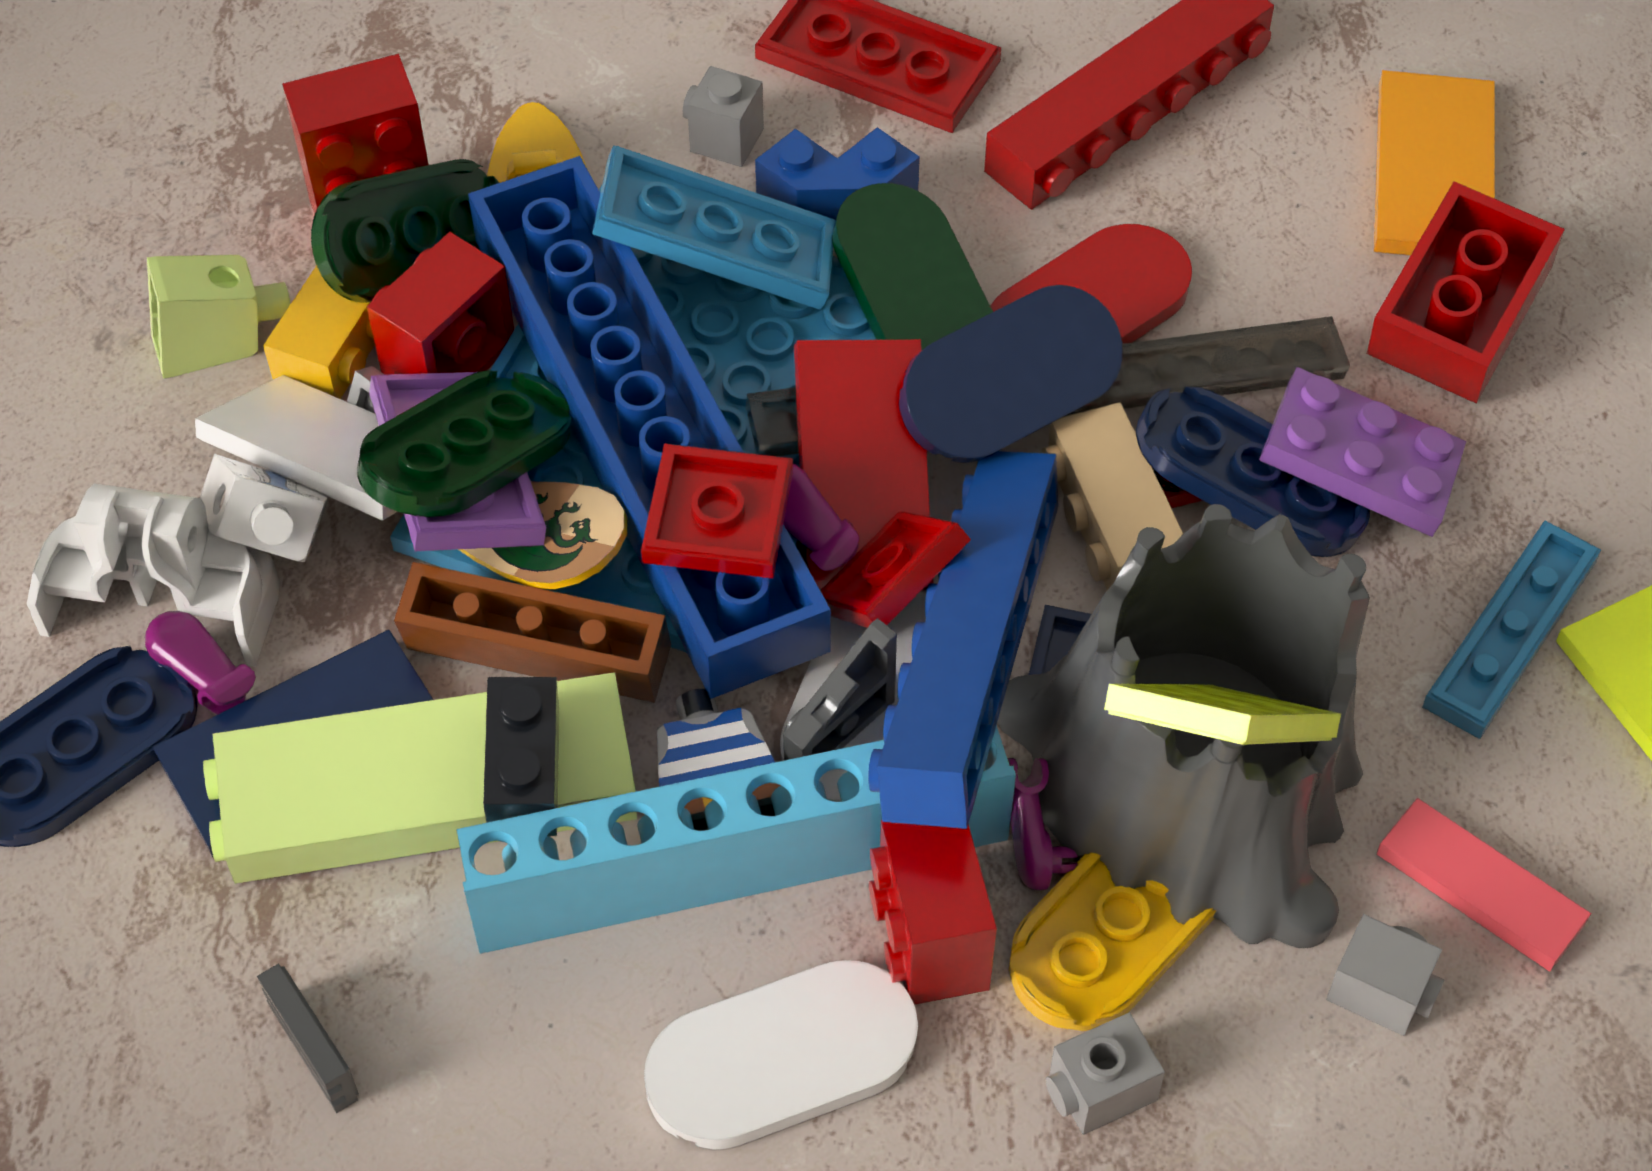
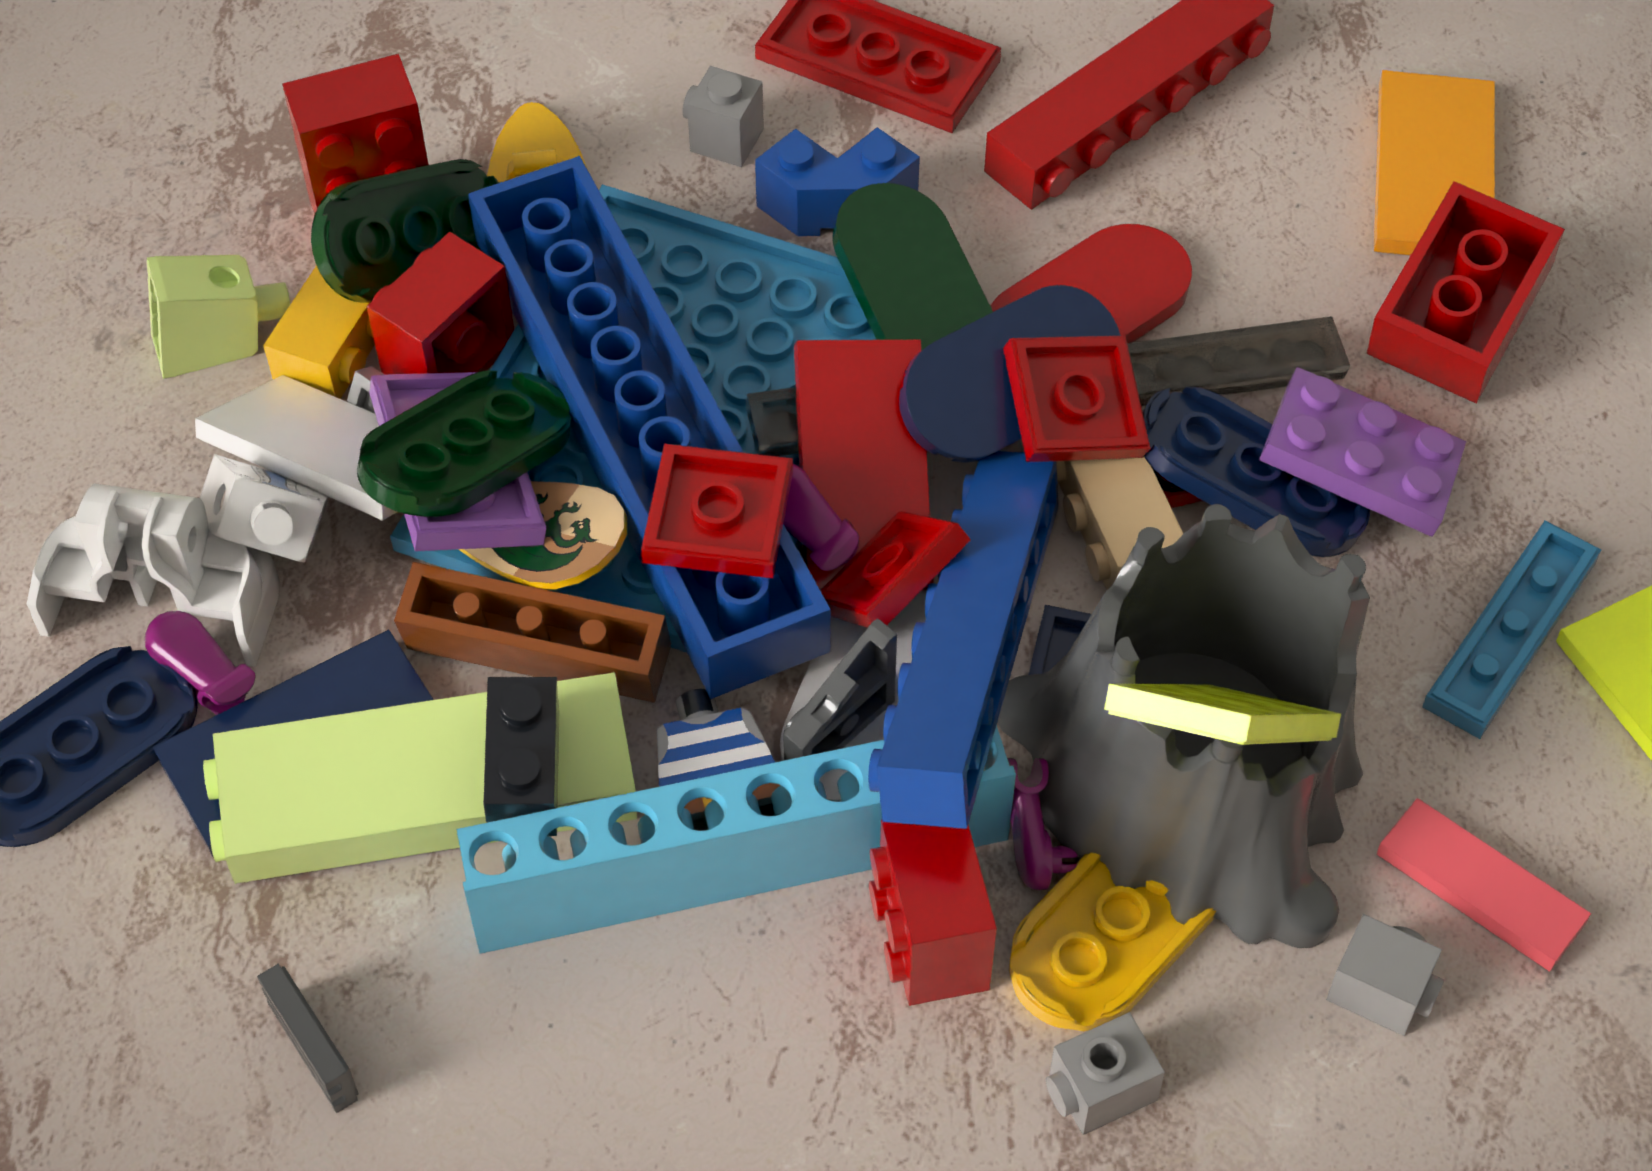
(715, 227): dark azure tile -> none
(780, 1054): white tile -> none
(1076, 398): none -> red tile

